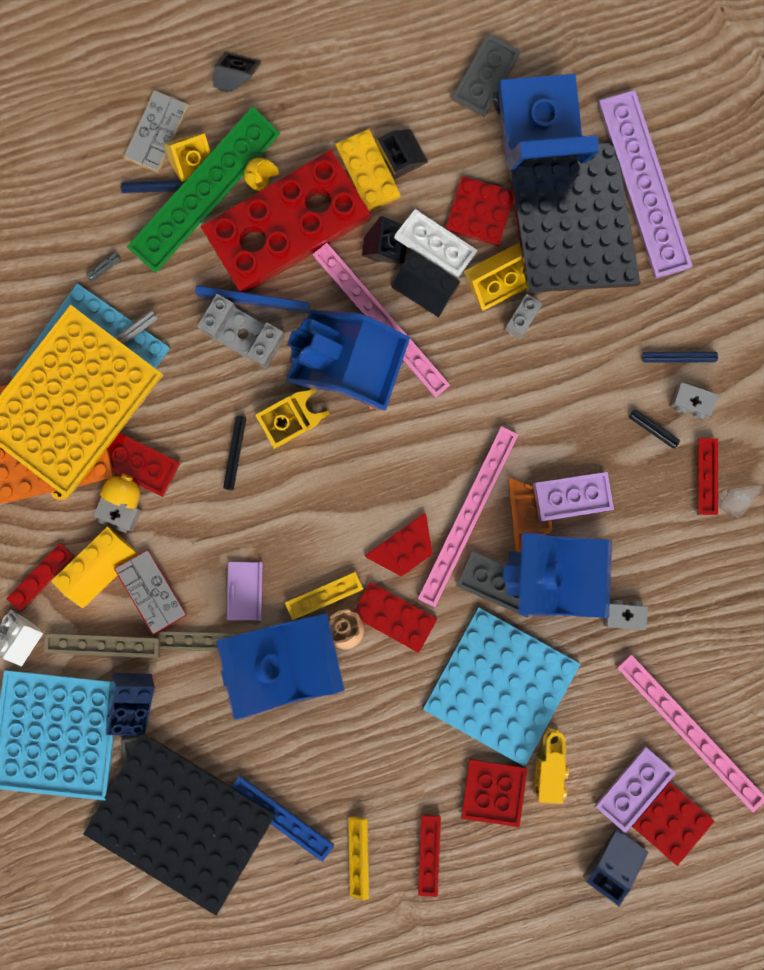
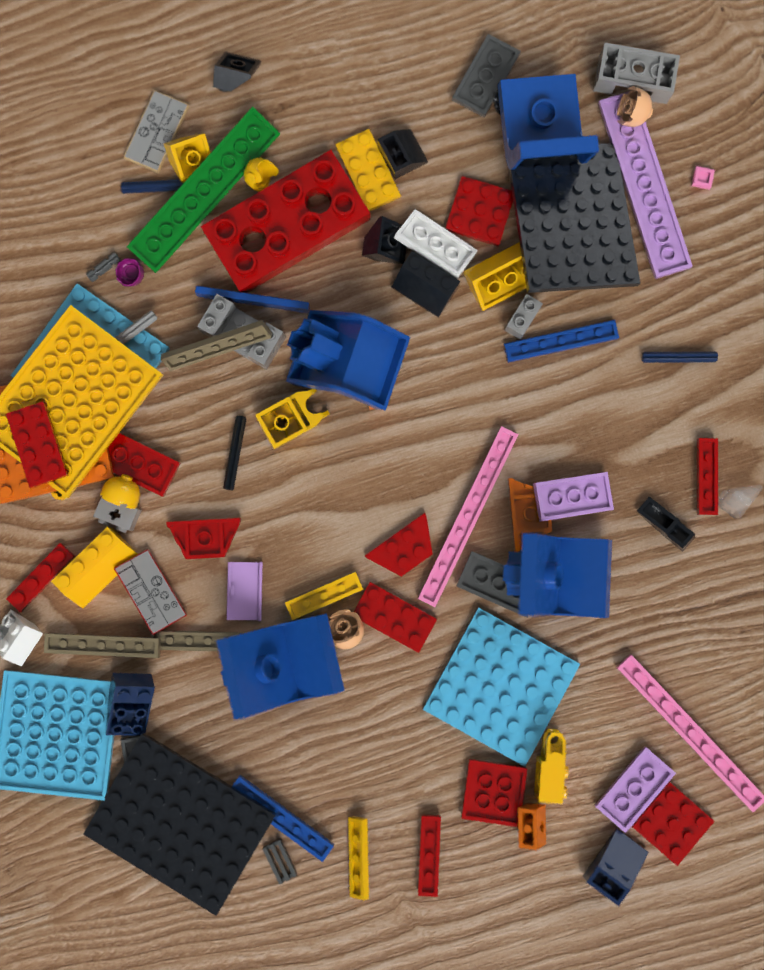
(37, 444): none -> red plate
(129, 272): none -> magenta hair
(204, 537): none -> red wing
(216, 345): none -> dark tan plate
(275, 870): none -> dark grey tile
(372, 308): bright pink plate -> none
(532, 826): none -> orange brick
(561, 341): none -> blue tile
(617, 68): none -> light grey plate
(634, 107): none -> light nougat cylinder
(637, 616): light grey brick -> none
(654, 429): black axle -> none
(666, 524): none -> black slope
(703, 177): none -> bright pink tile
(704, 401): light grey brick -> none

